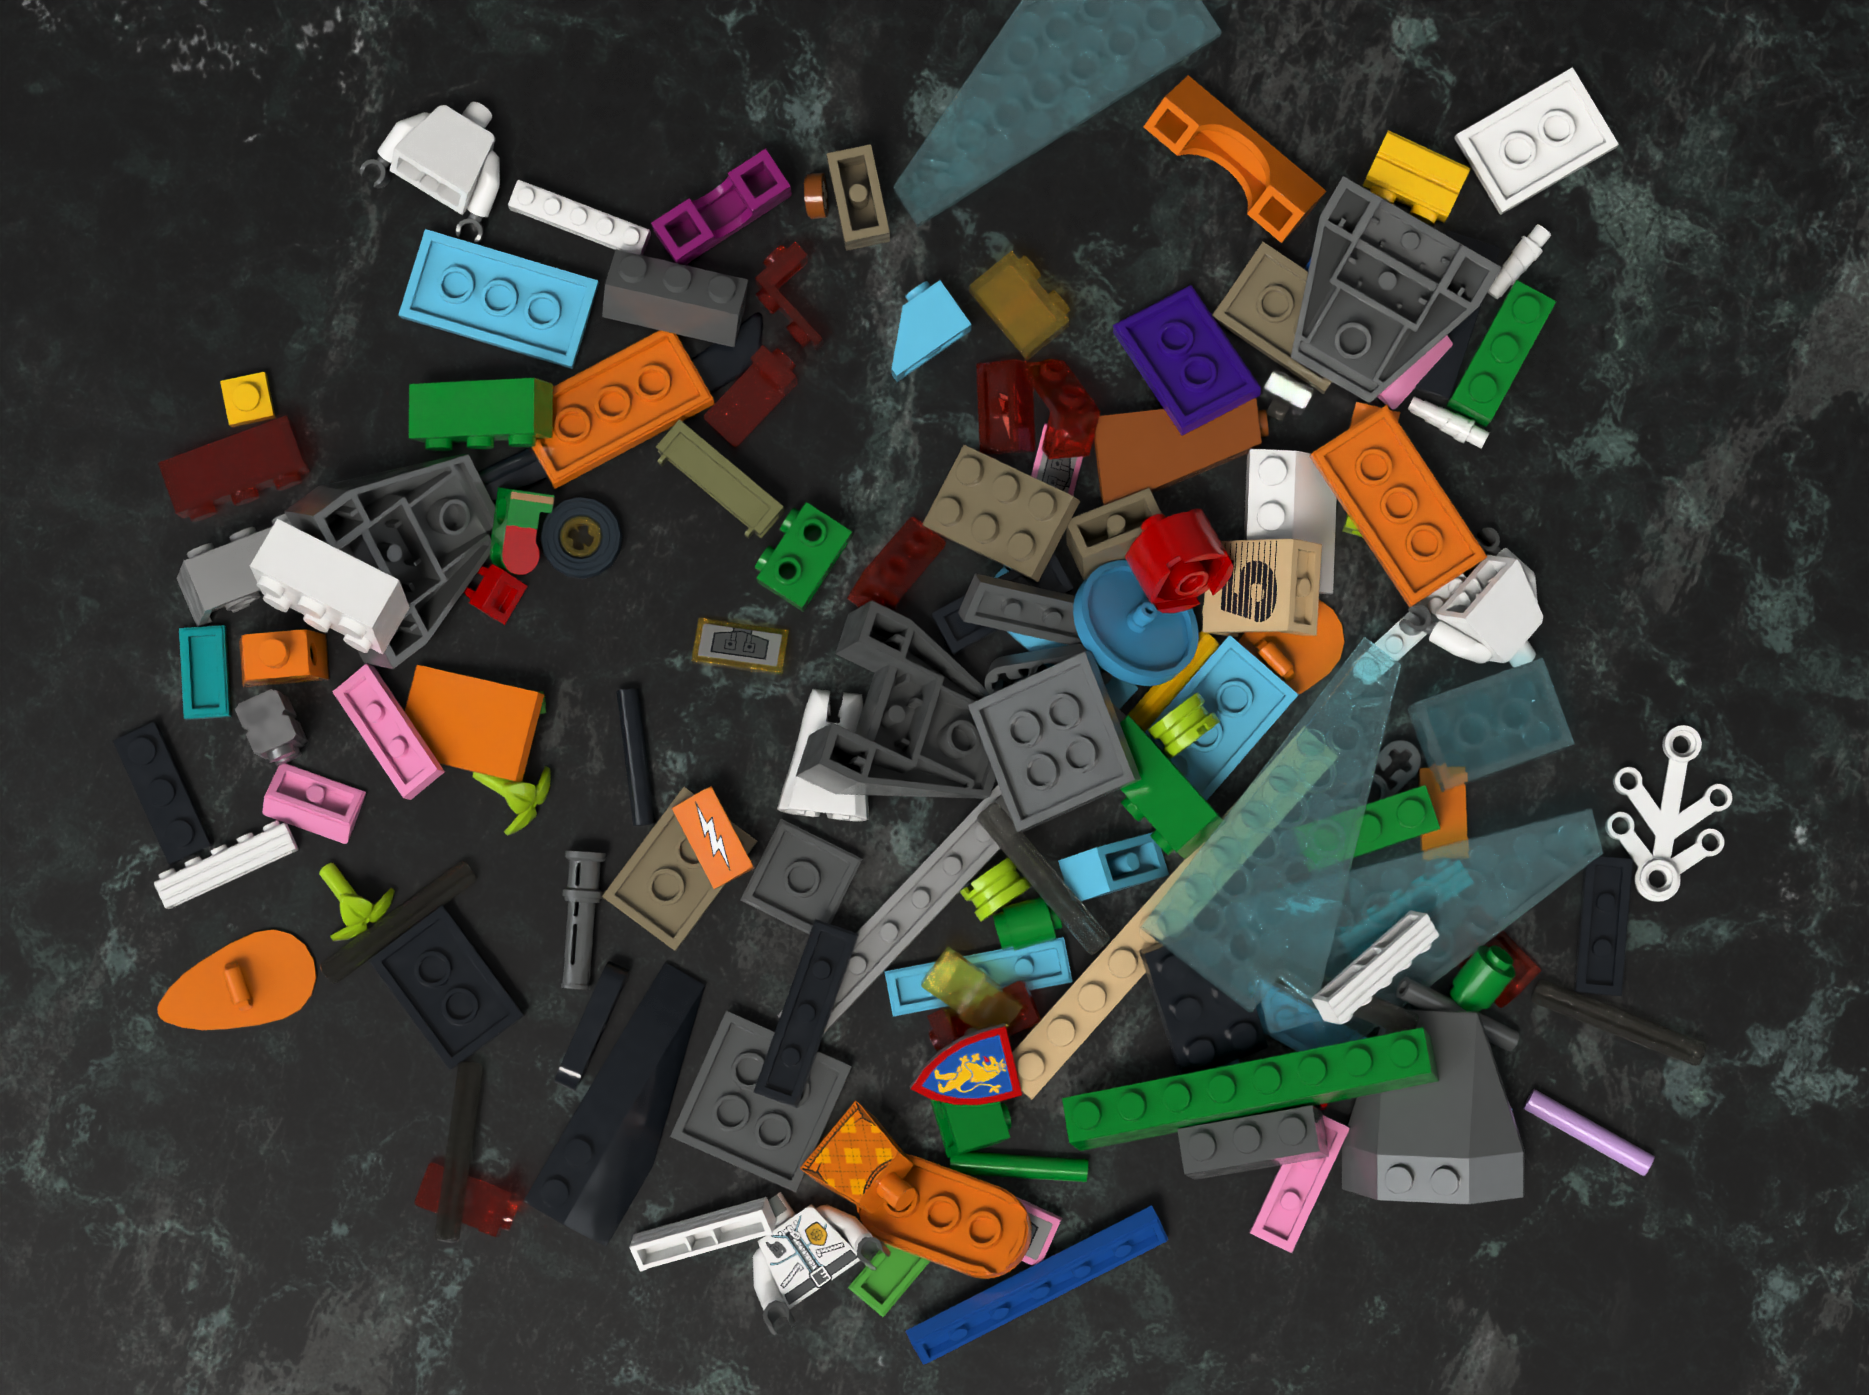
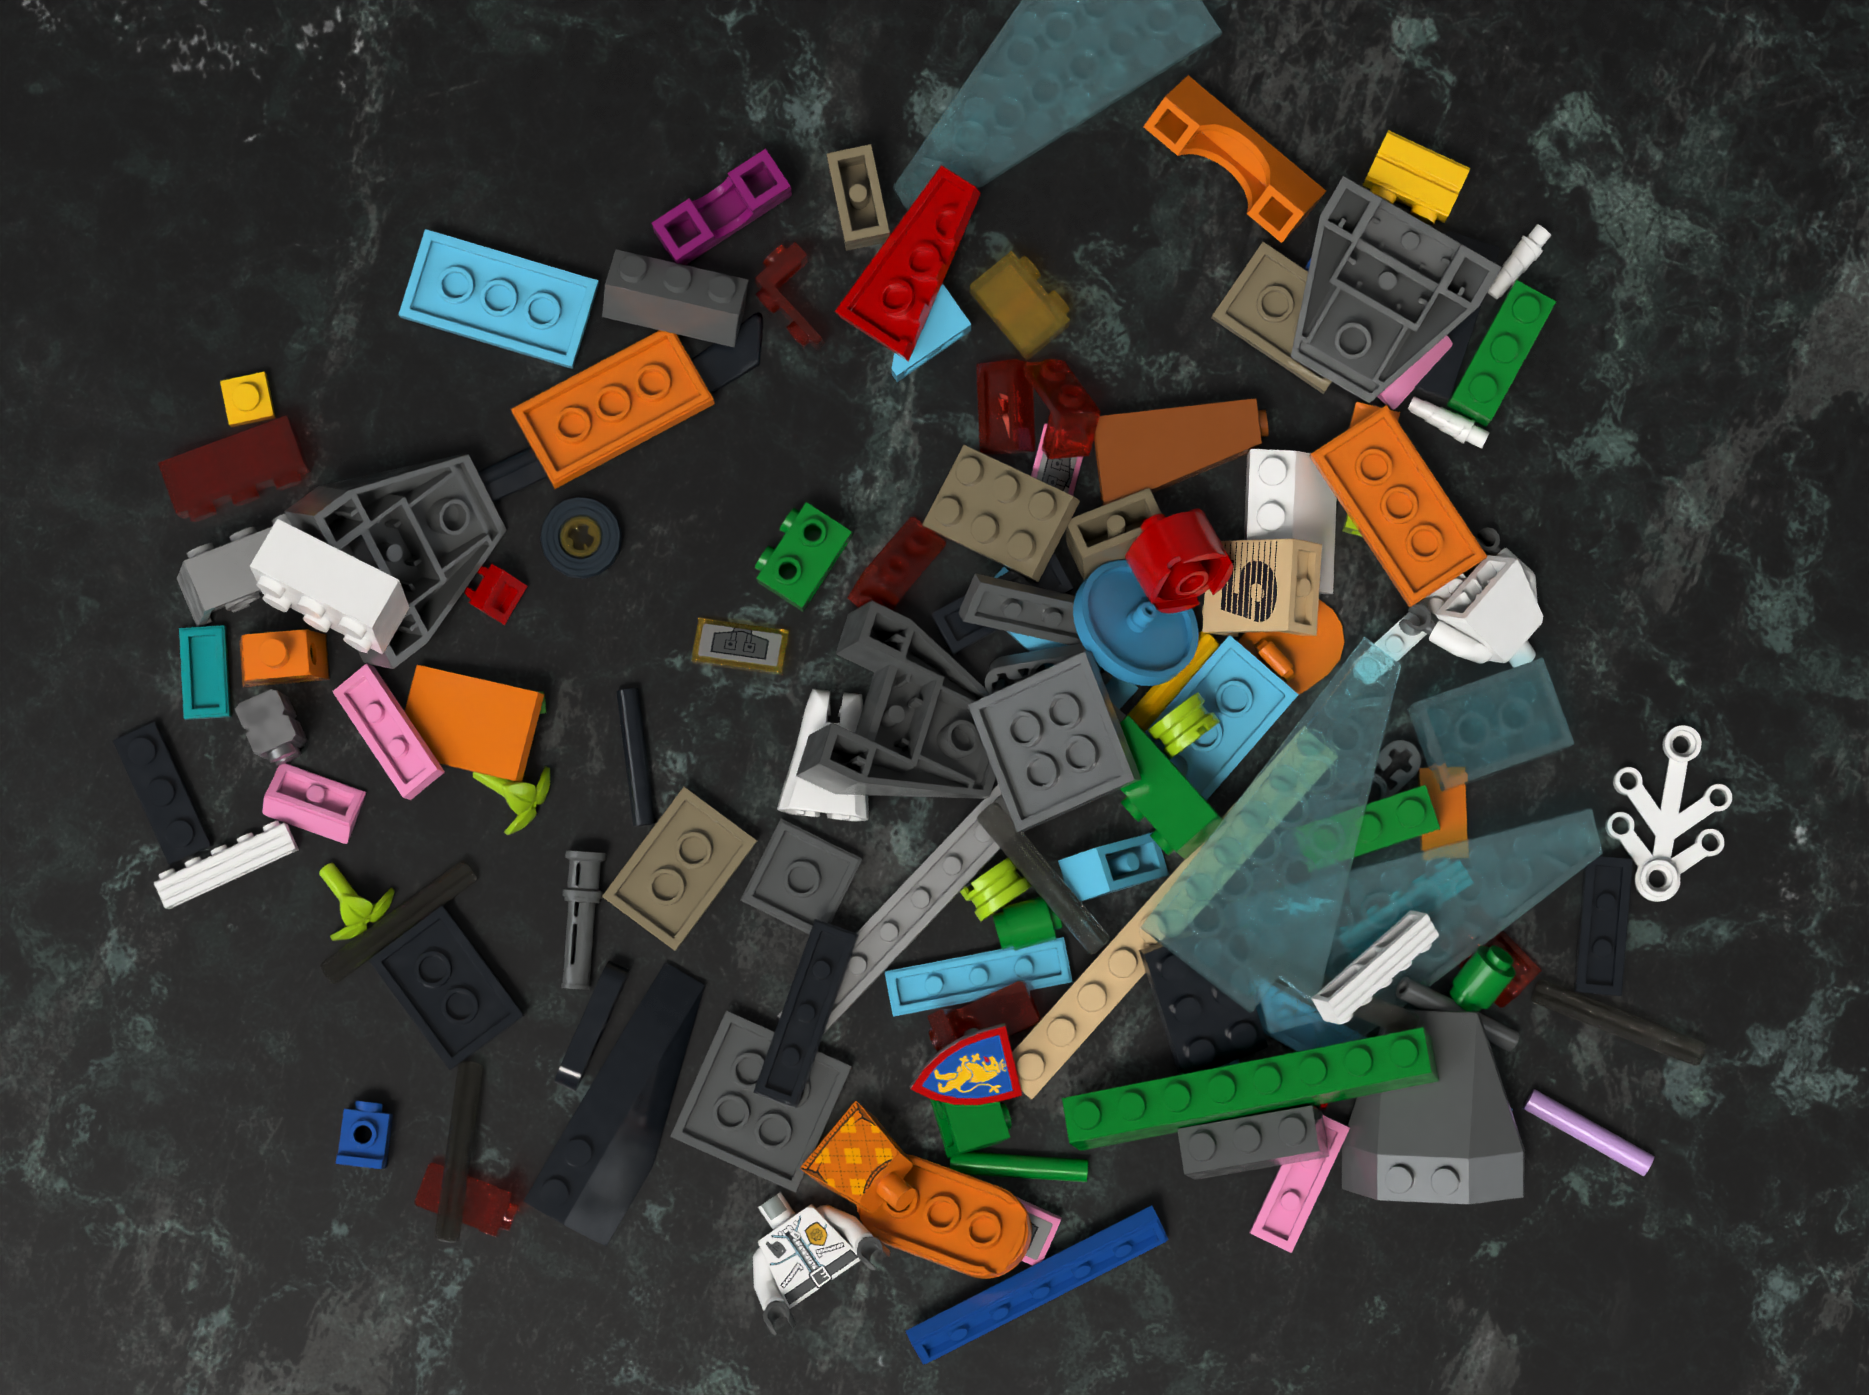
(243, 984): orange shield -> none
(374, 1152): none -> blue brick
(446, 158): white torso -> none
(481, 413): green brick -> none
(515, 529): leg -> none
(578, 218): white piece -> none
(703, 1233): white piece -> none
(712, 837): orange slope -> none
(720, 479): olive container -> none
(753, 395): clear red bracket -> none
(816, 195): dark orange tile -> none
(889, 1281): bright green tile -> none
(907, 272): none -> red wing
(970, 992): clear yellow slope -> none
(1186, 360): dark purple tile -> none
(1287, 392): clear smoke tile -> none
(1536, 141): white plate -> none

